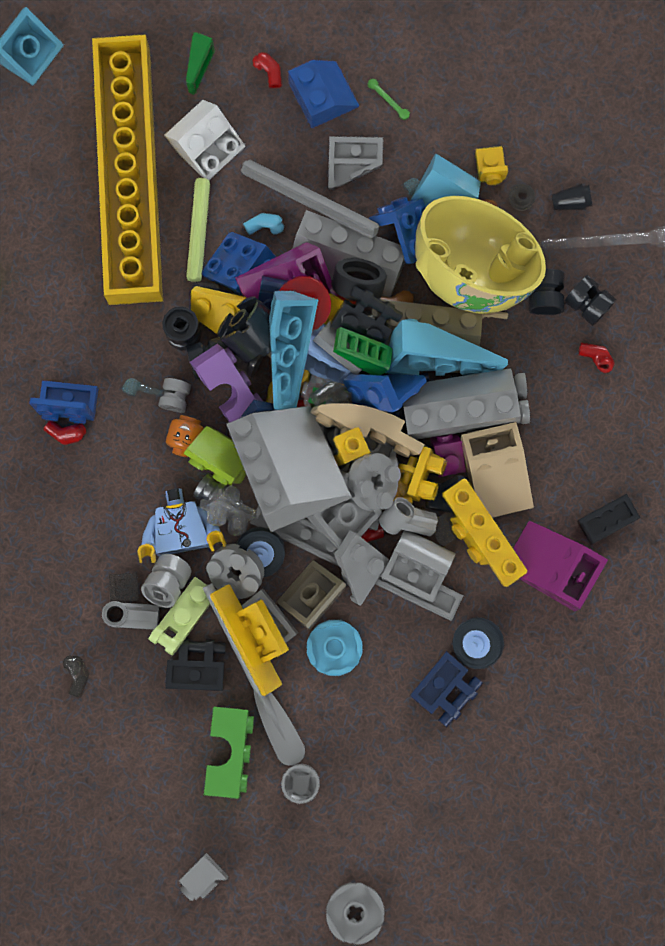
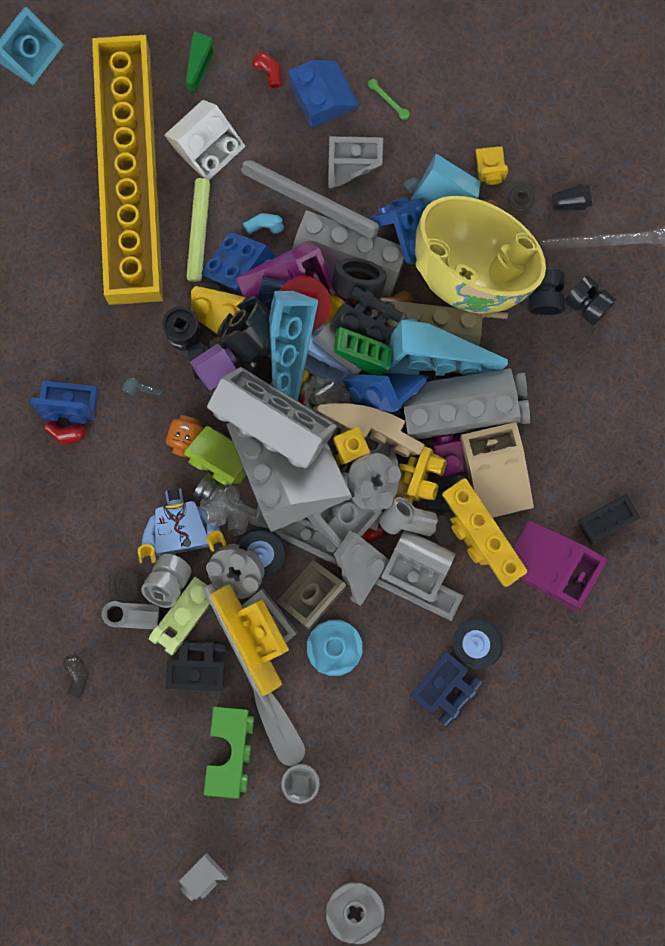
(174, 395): light grey wheel -> none
(271, 417): none -> light grey slope
(599, 355): red arm -> none

